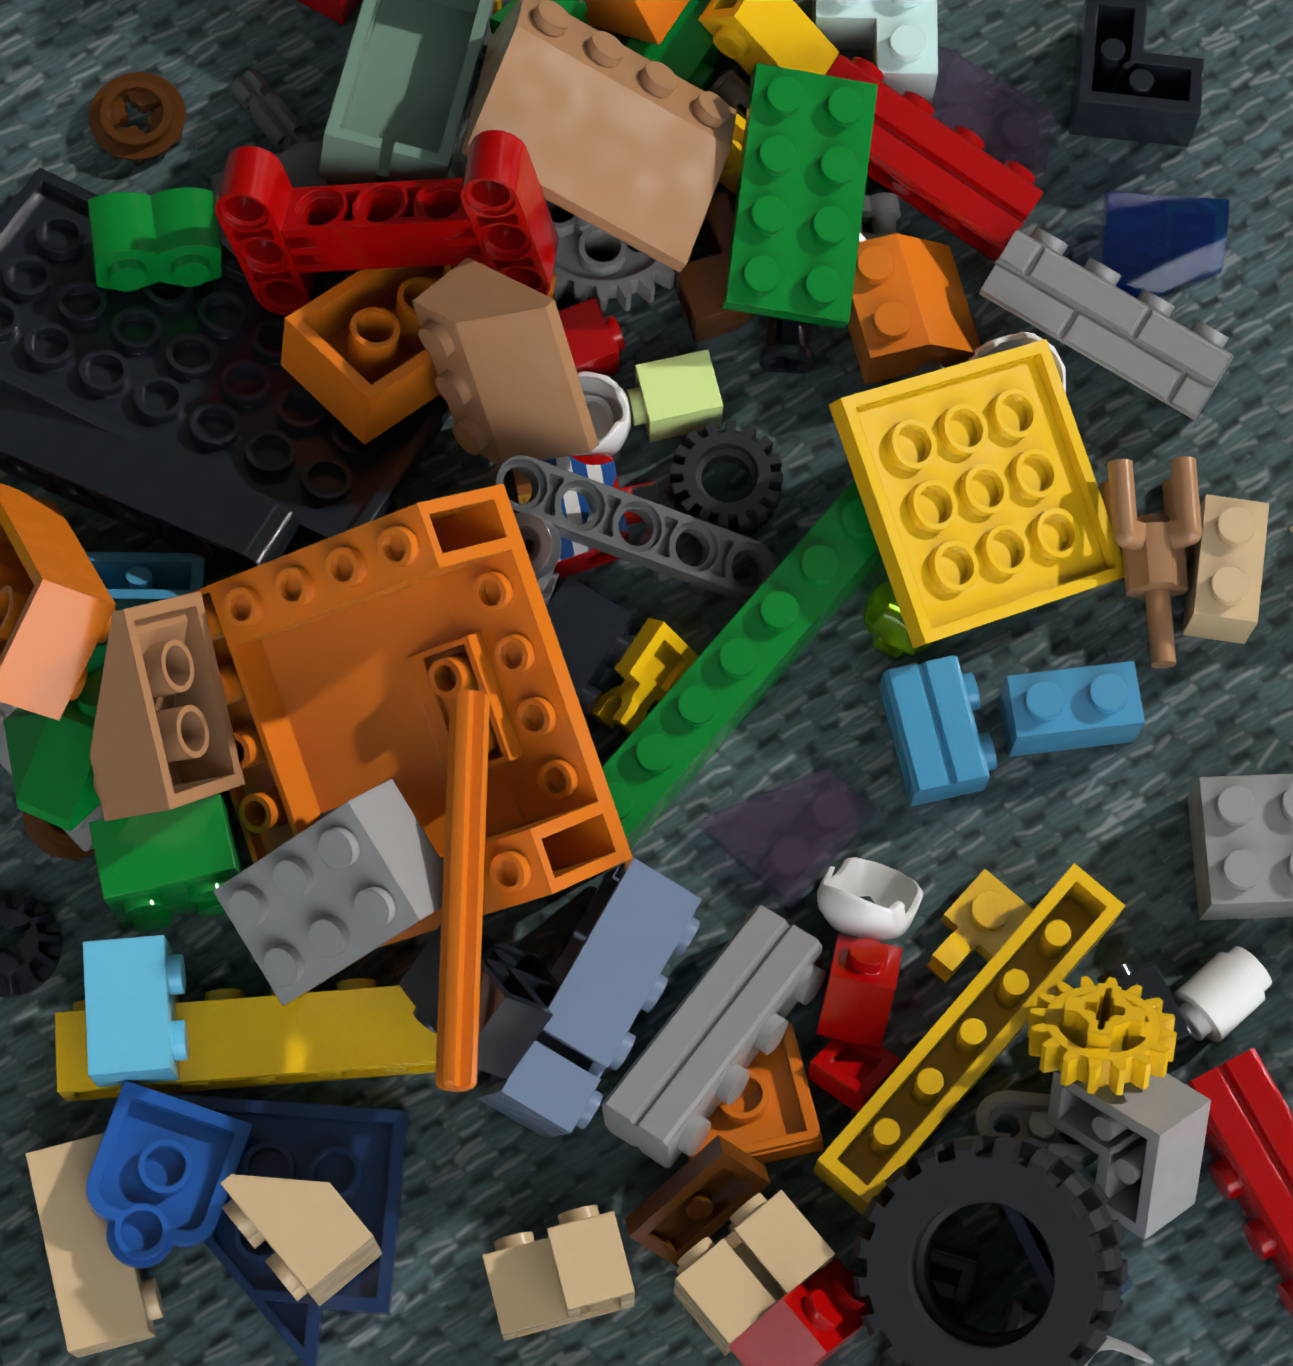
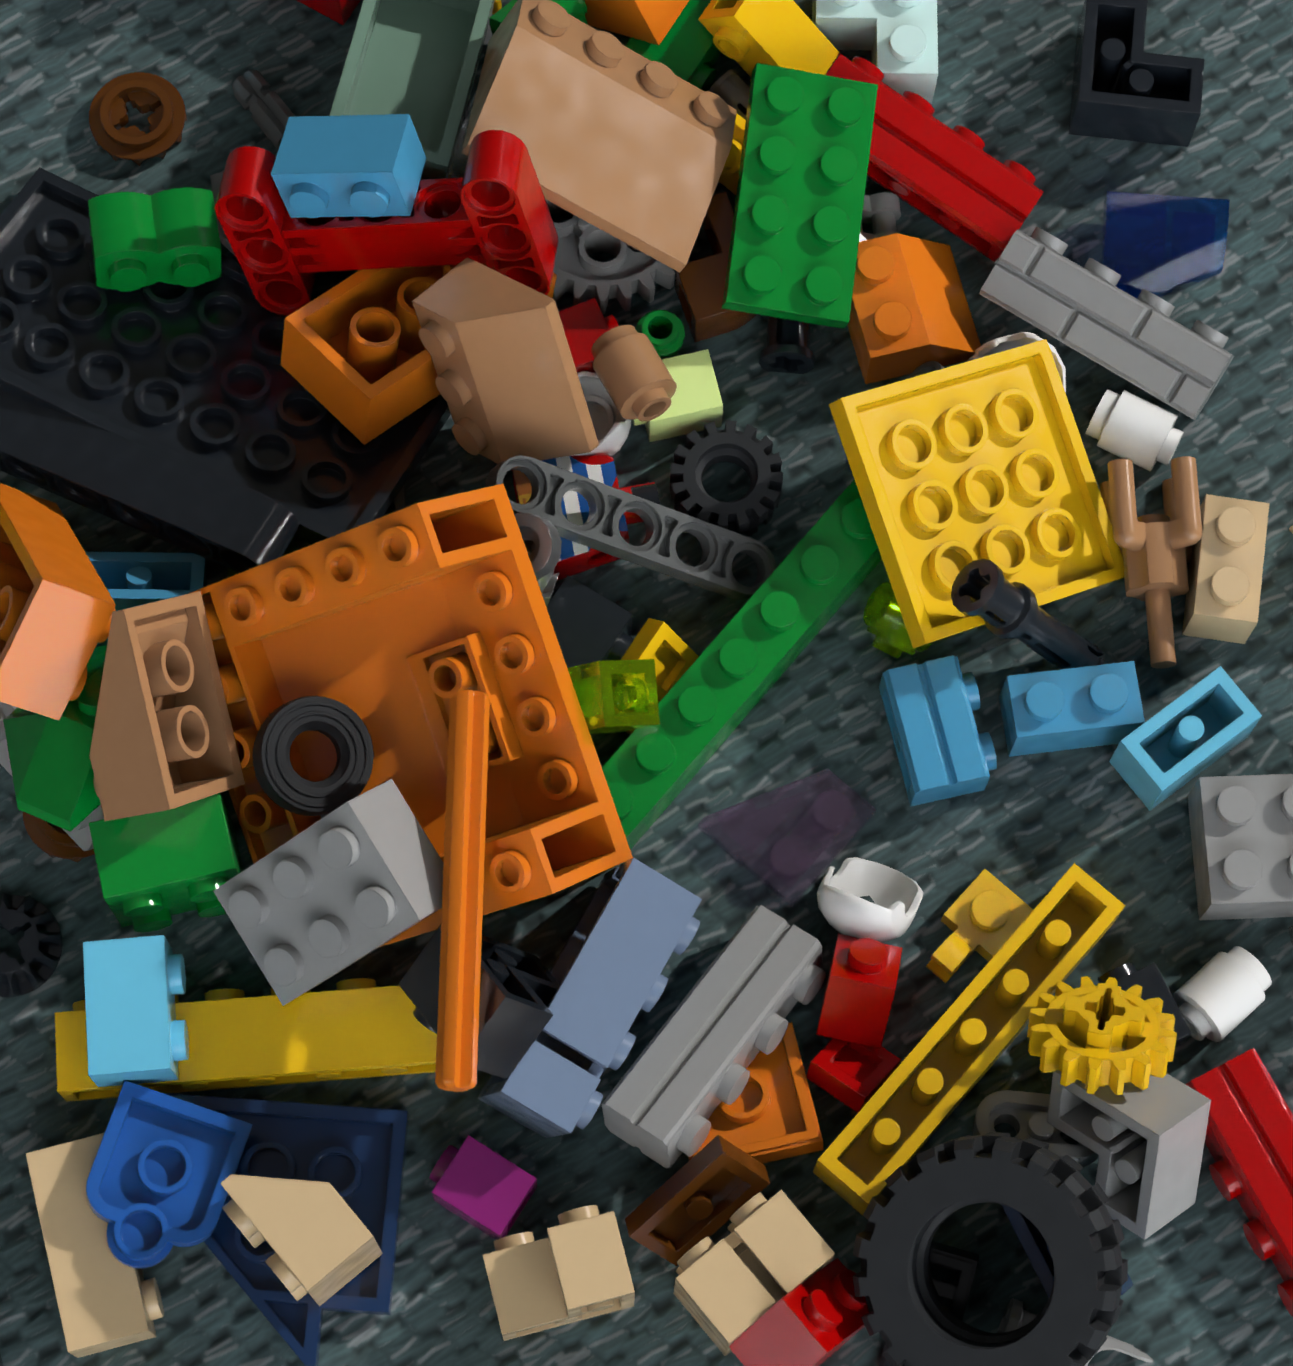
(273, 762): none -> black tyre
(349, 166): none -> dark azure brick
(482, 1187): none -> magenta brick
(617, 694): none -> clear neon green brick
(633, 373): none -> medium nougat brick
(663, 331): none -> green pin
(1000, 115): clear purple wing -> none
(1013, 612): none -> black pin
(1135, 429): none -> white brick
(1185, 738): none -> medium azure brick

